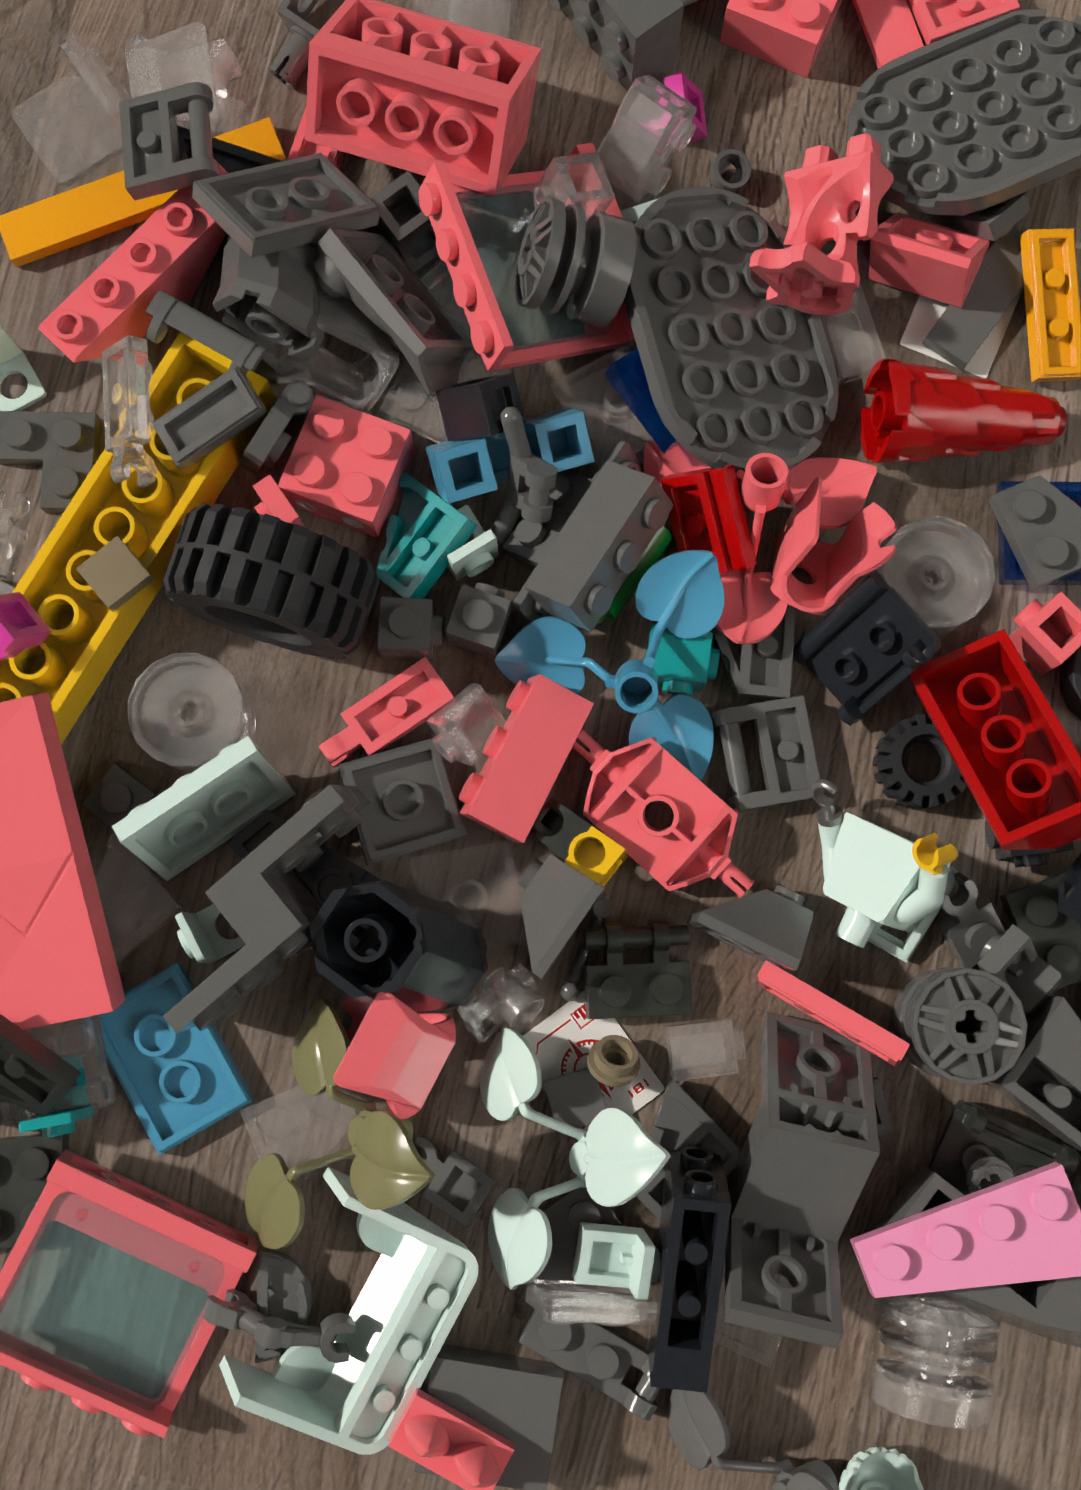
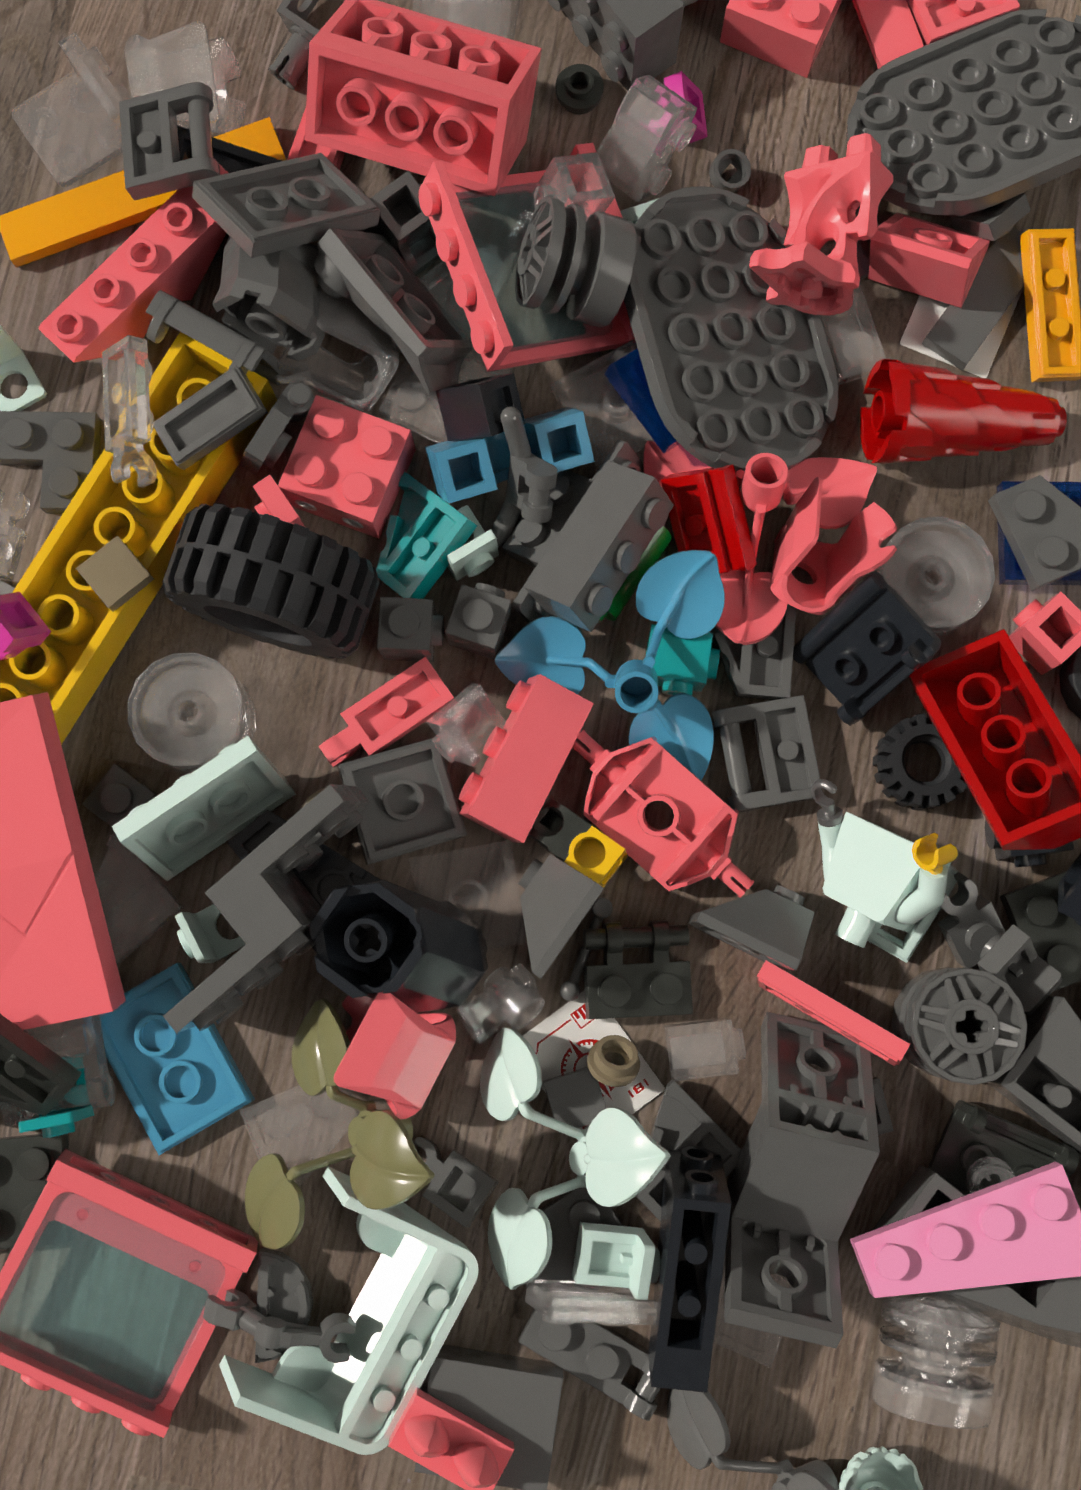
(583, 100): none -> pearl dark grey plate

